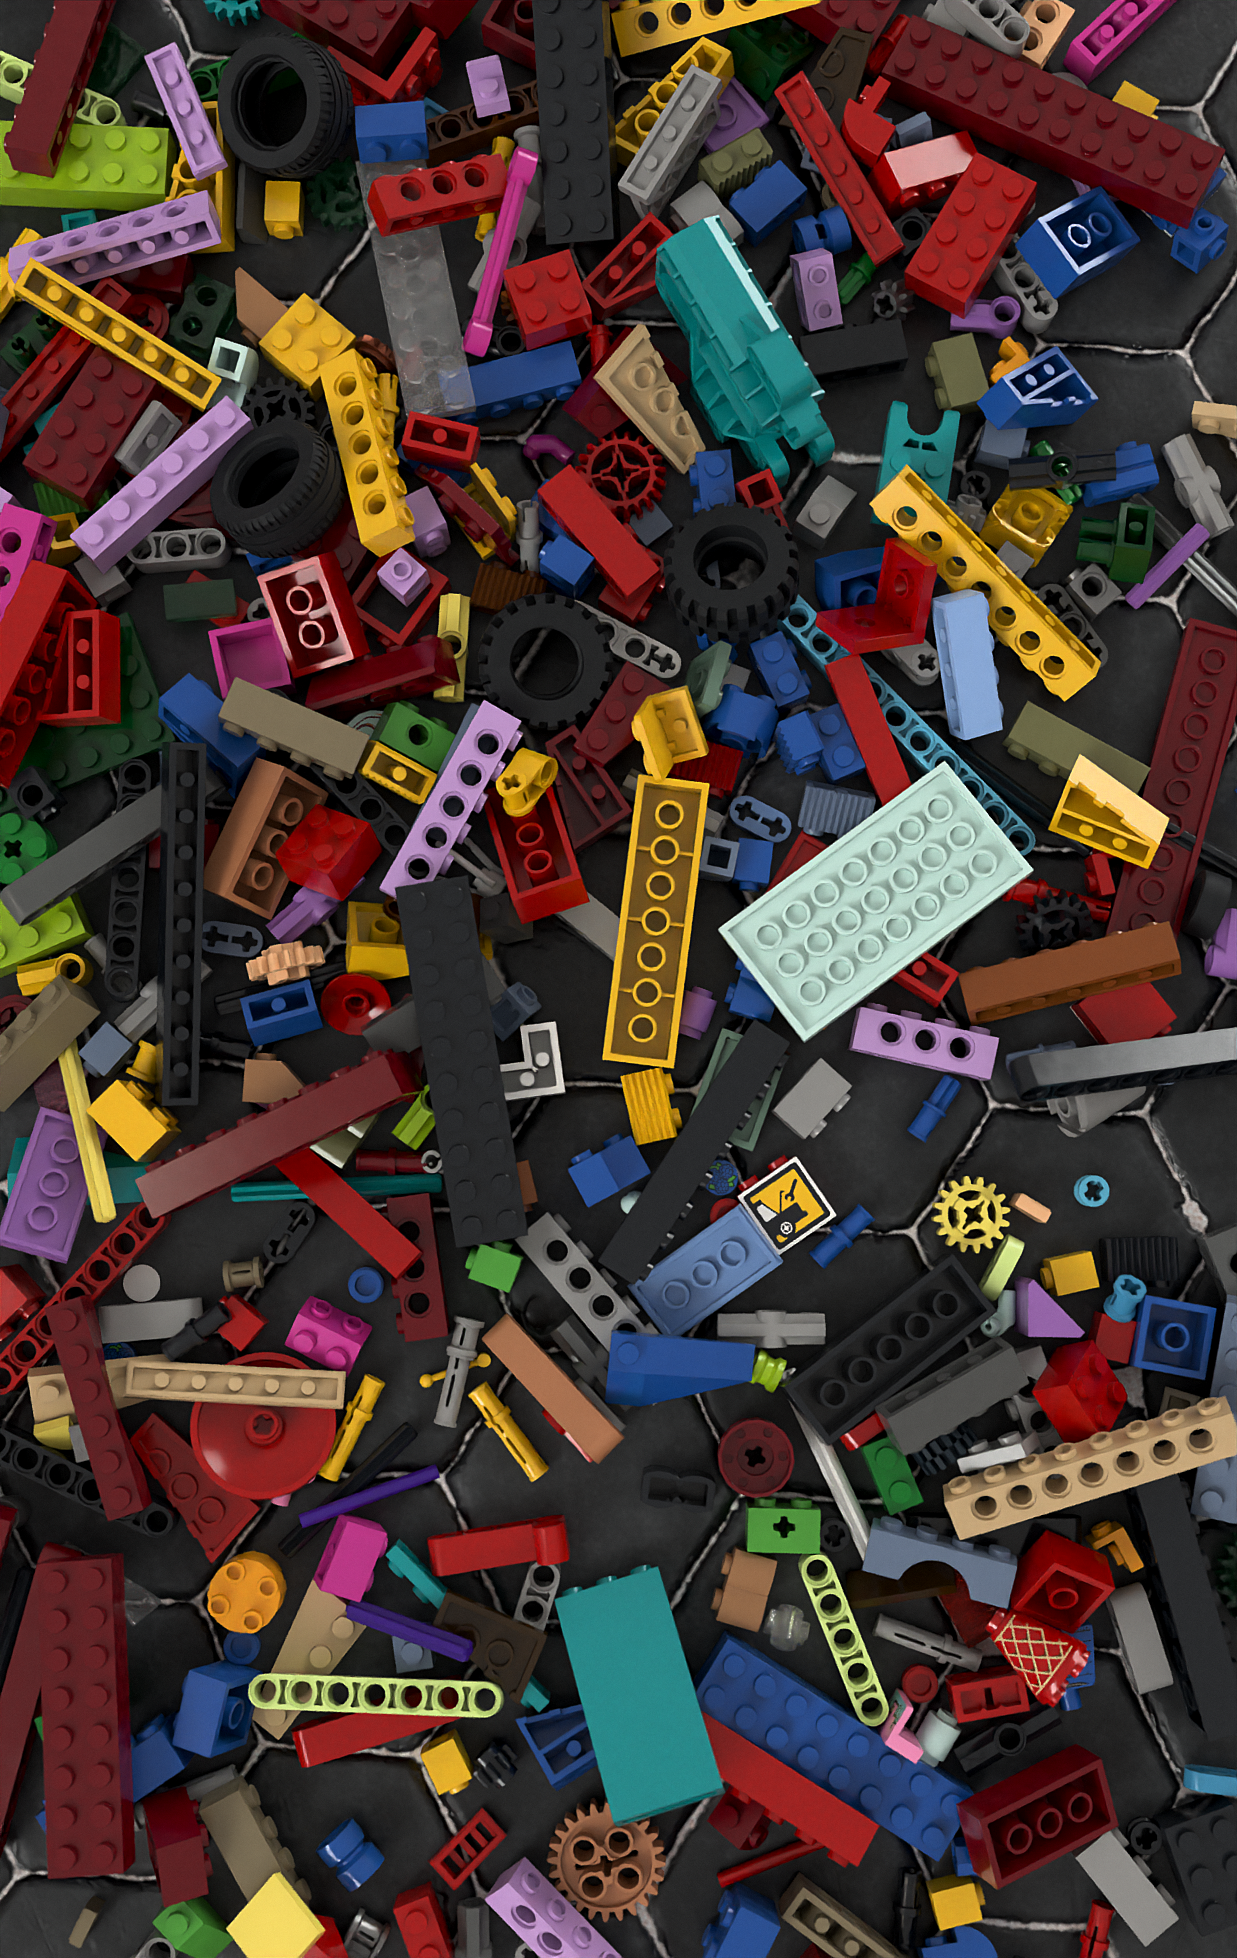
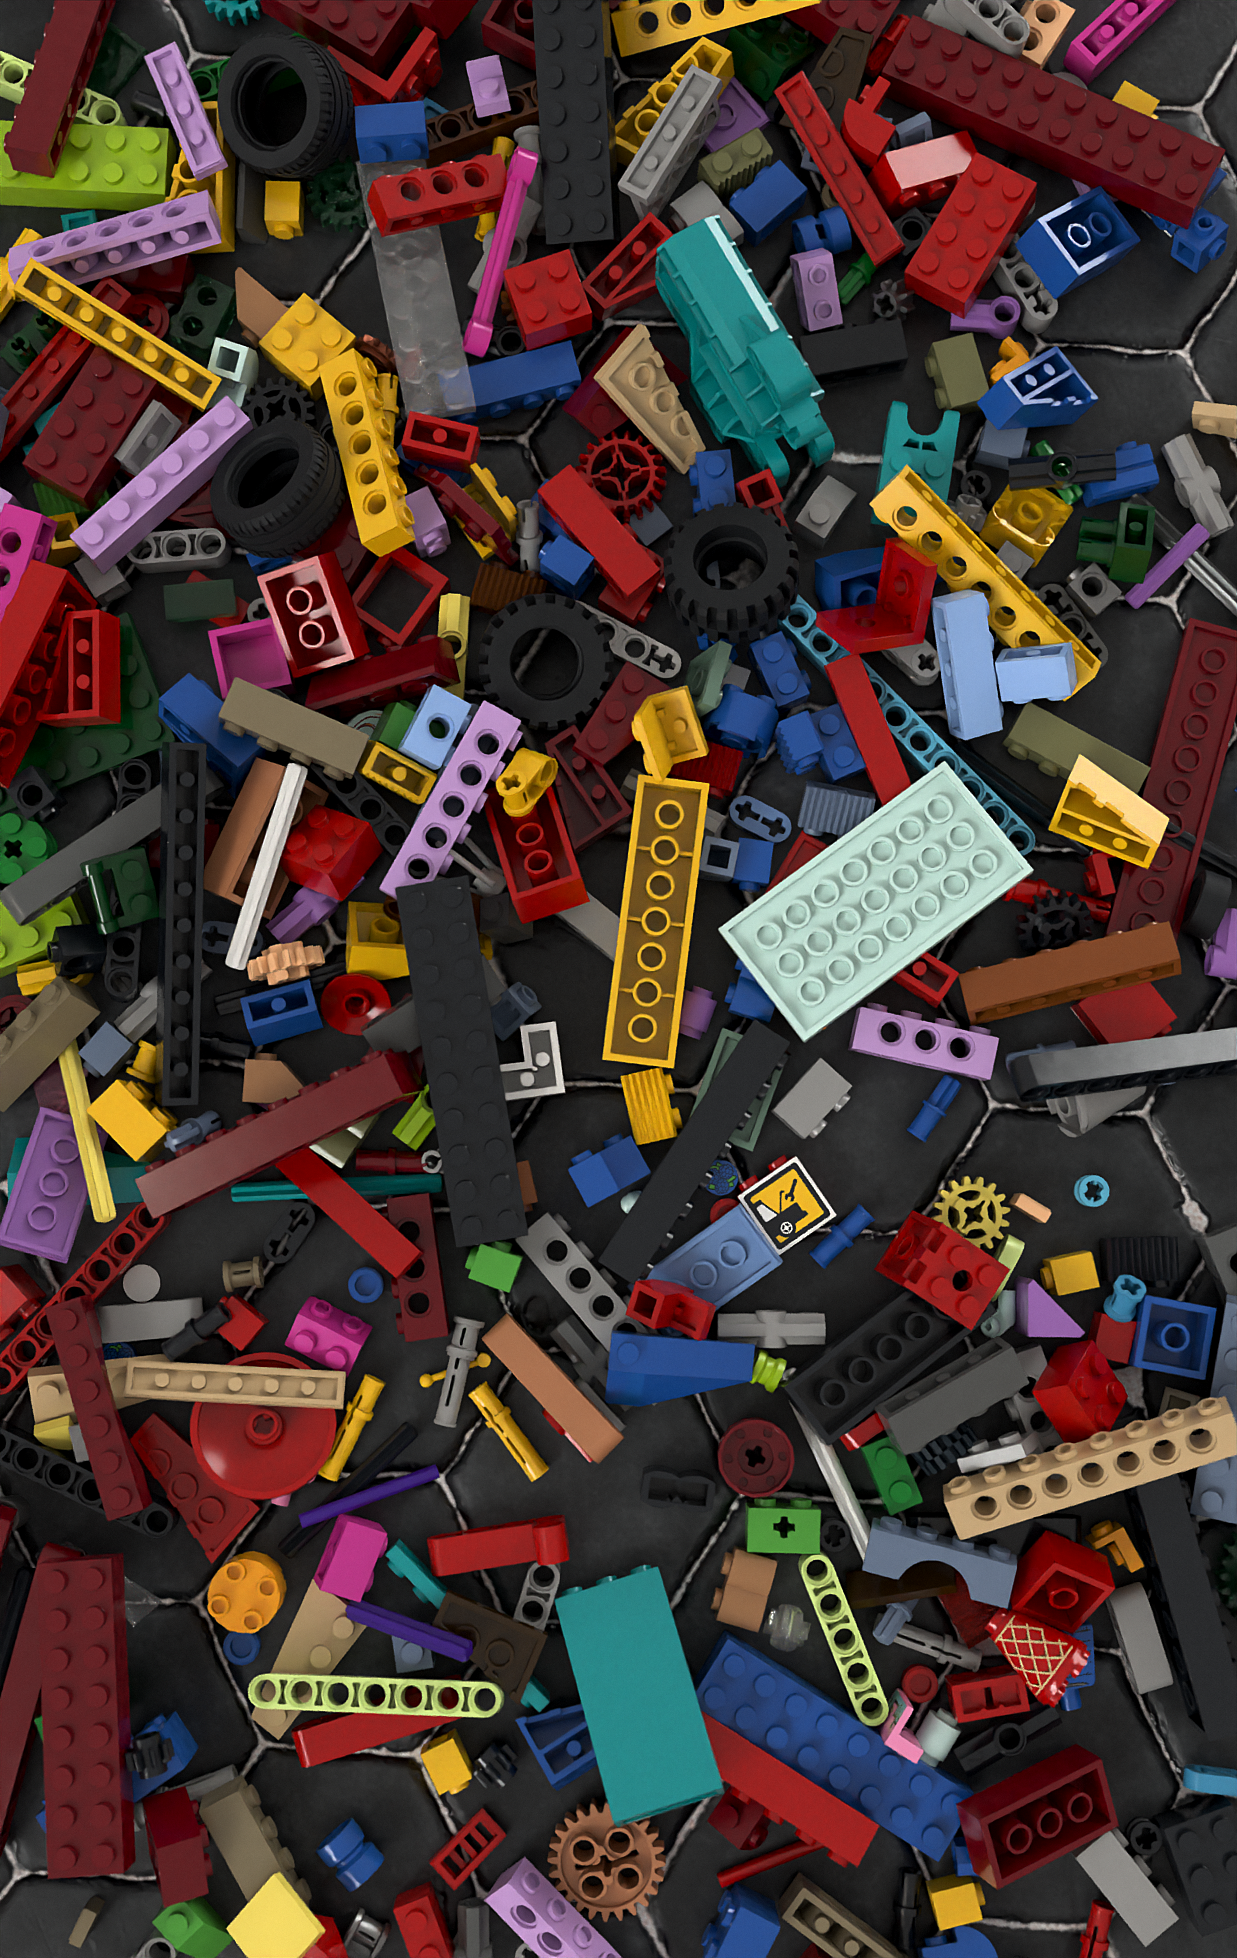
(76, 949): none -> black brick
(132, 886): none -> dark green plate
(149, 1755): none -> black gear
(192, 1131): none -> sand blue axle
(215, 1708): blue brick -> none
(266, 866): none -> white axle
(403, 577): lavender brick -> none
(419, 742): none -> light blue brick
(548, 444): magenta arm -> none
(599, 342): red pin -> none
(670, 1304): none -> red brick
(893, 1620): none -> sand blue axle
(926, 1259): none -> red bracket
(1036, 672): none -> light blue brick

